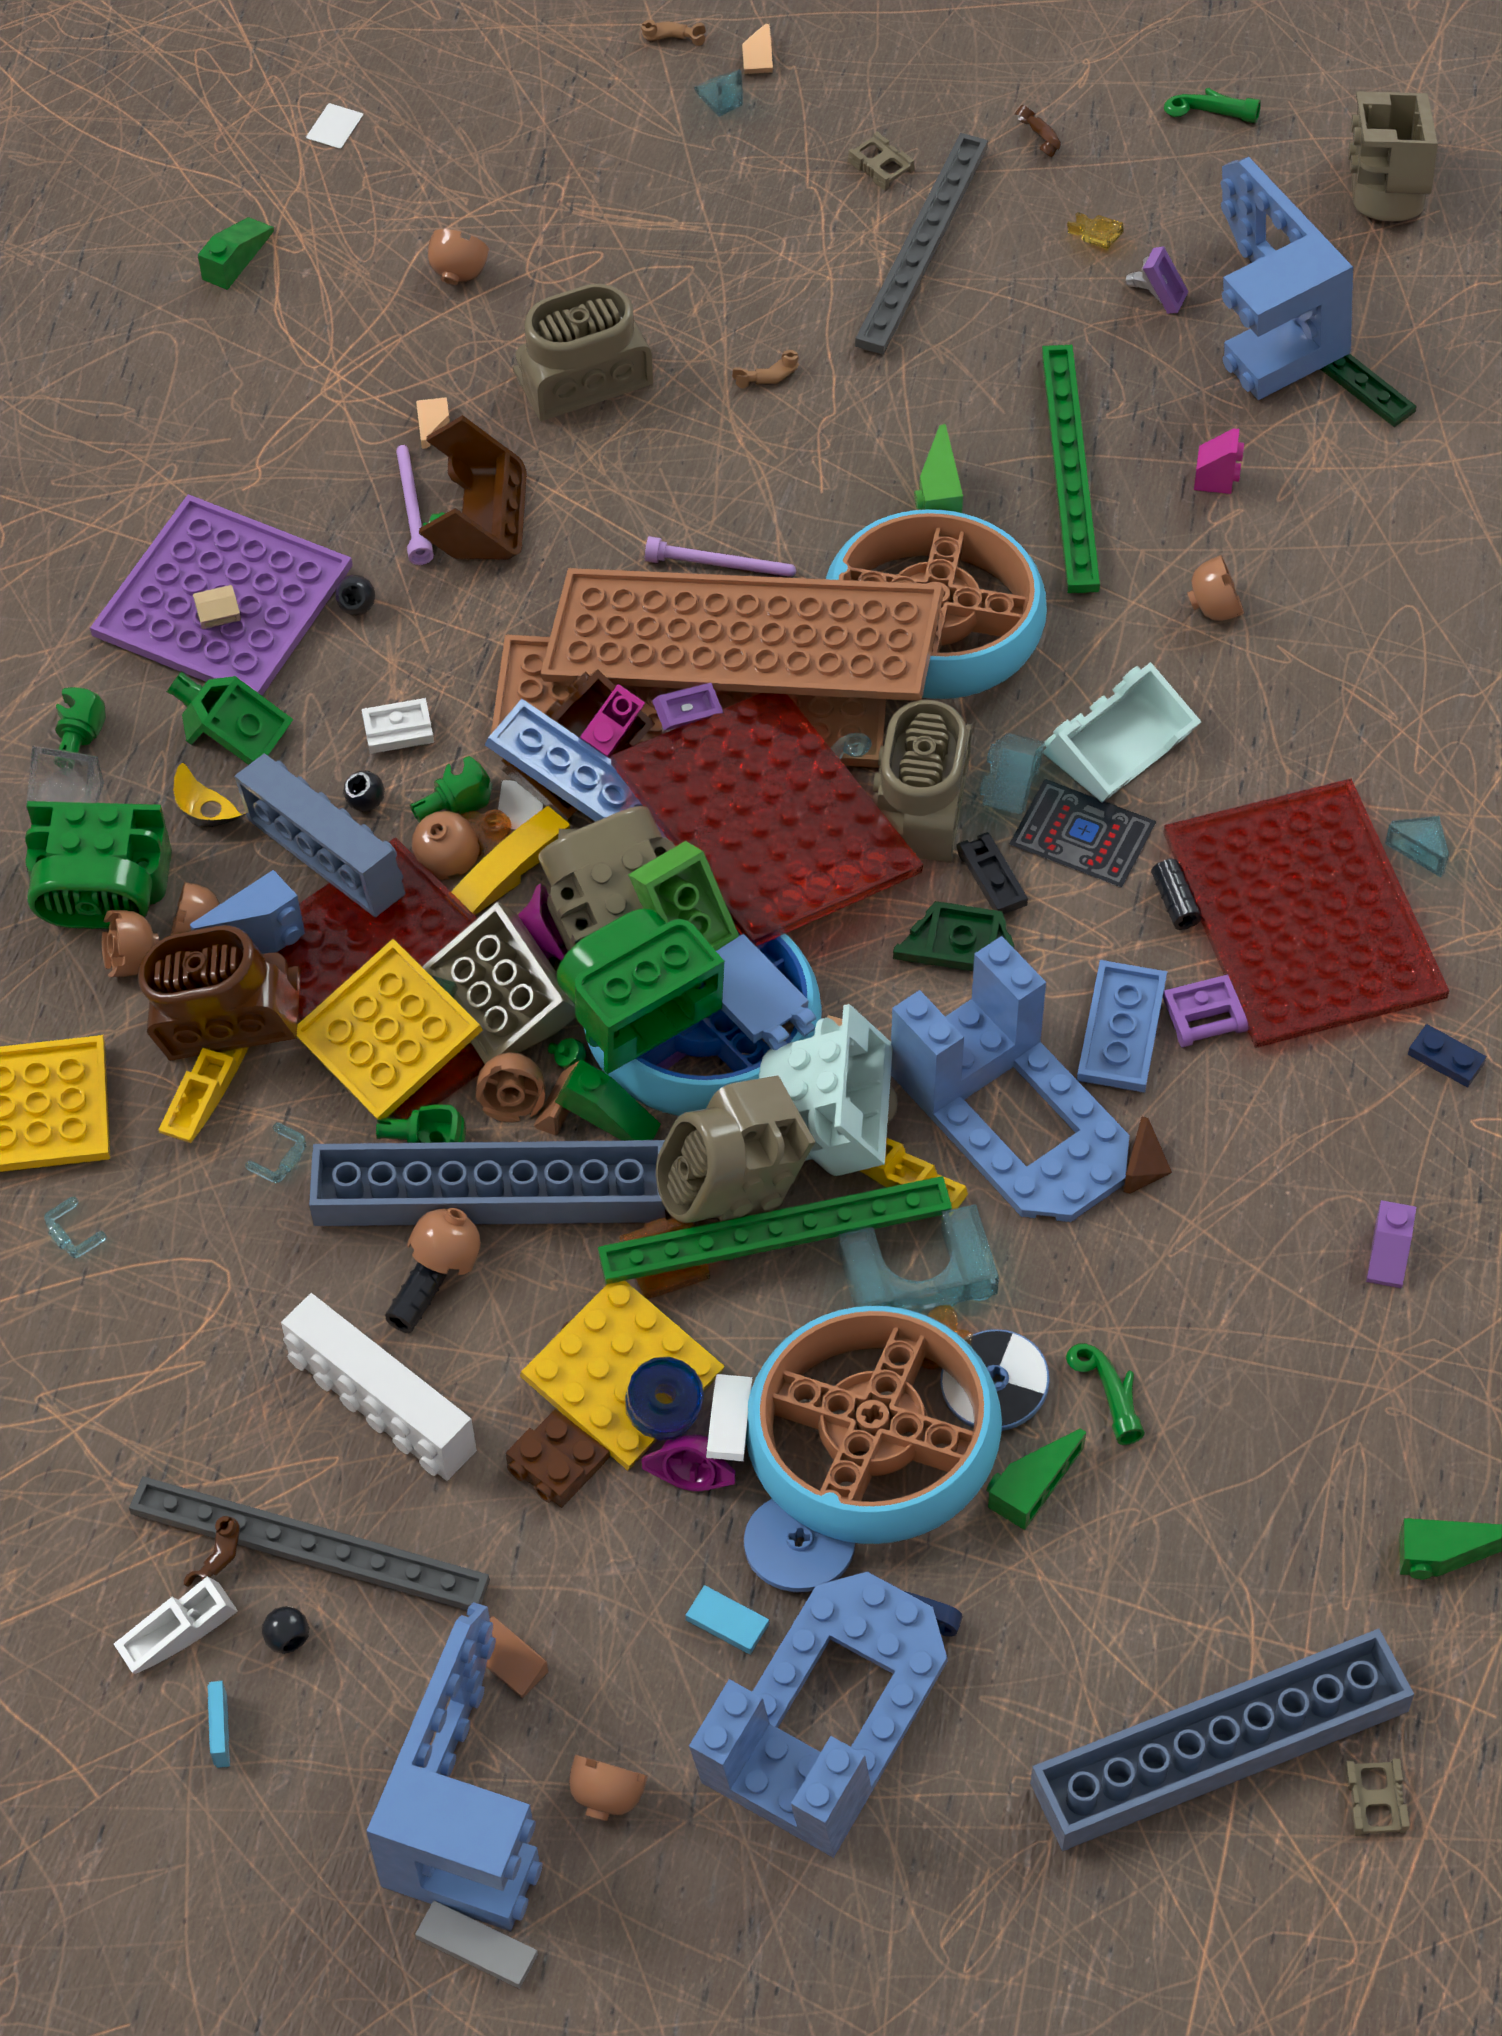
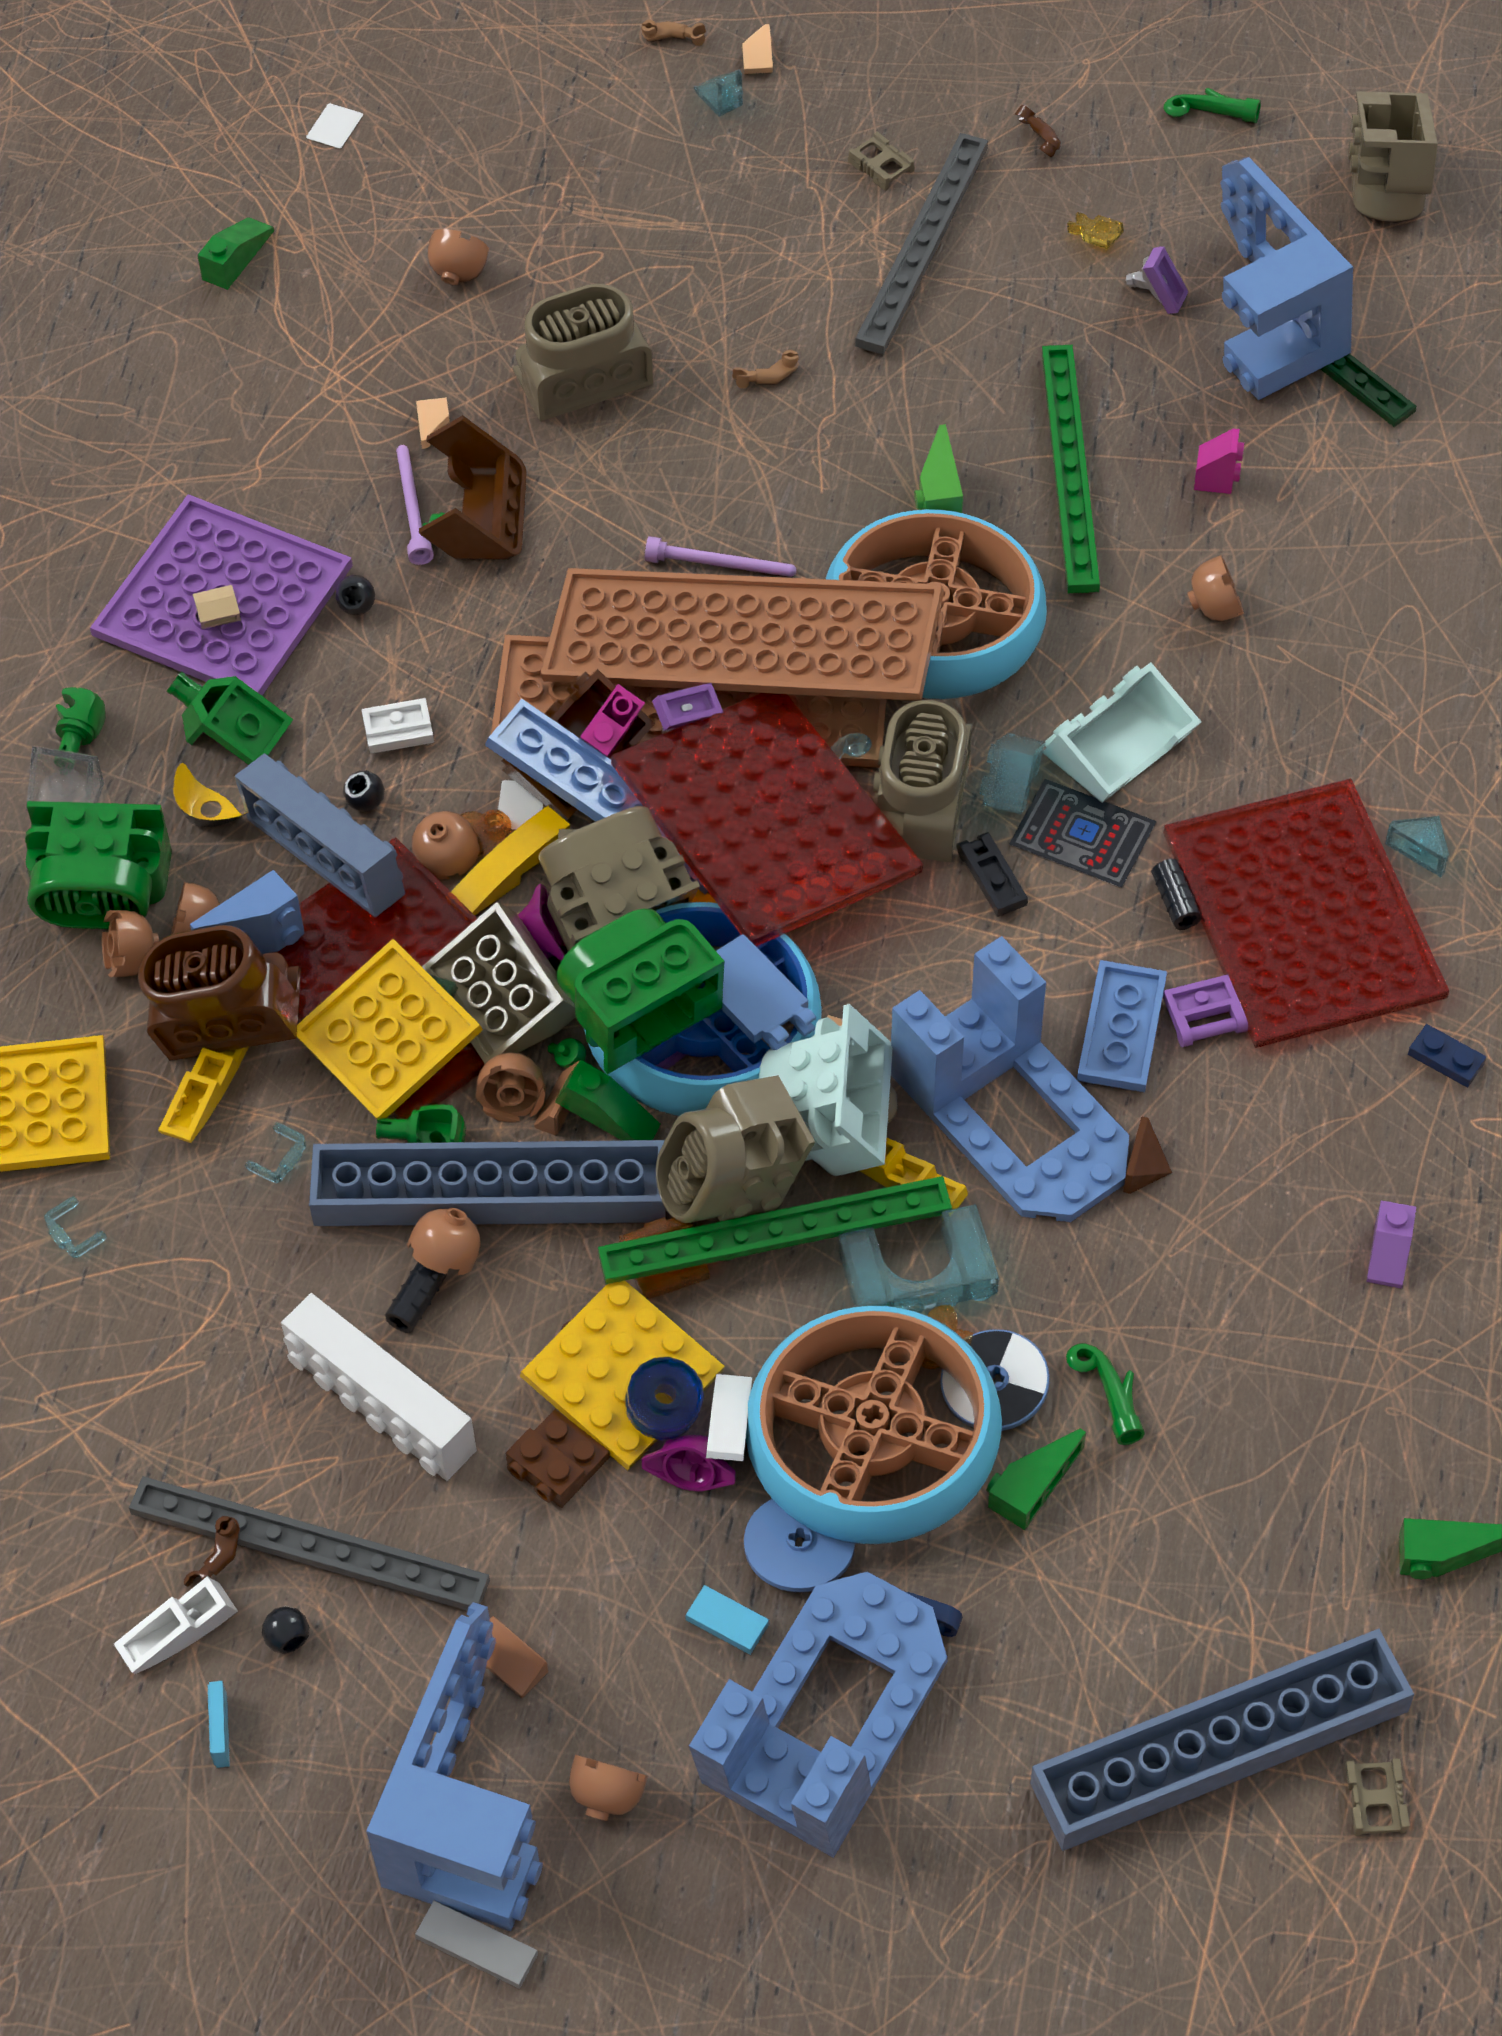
(456, 792): green piece -> none
(684, 888): bright green slope -> none
(952, 935): dark green wing -> none

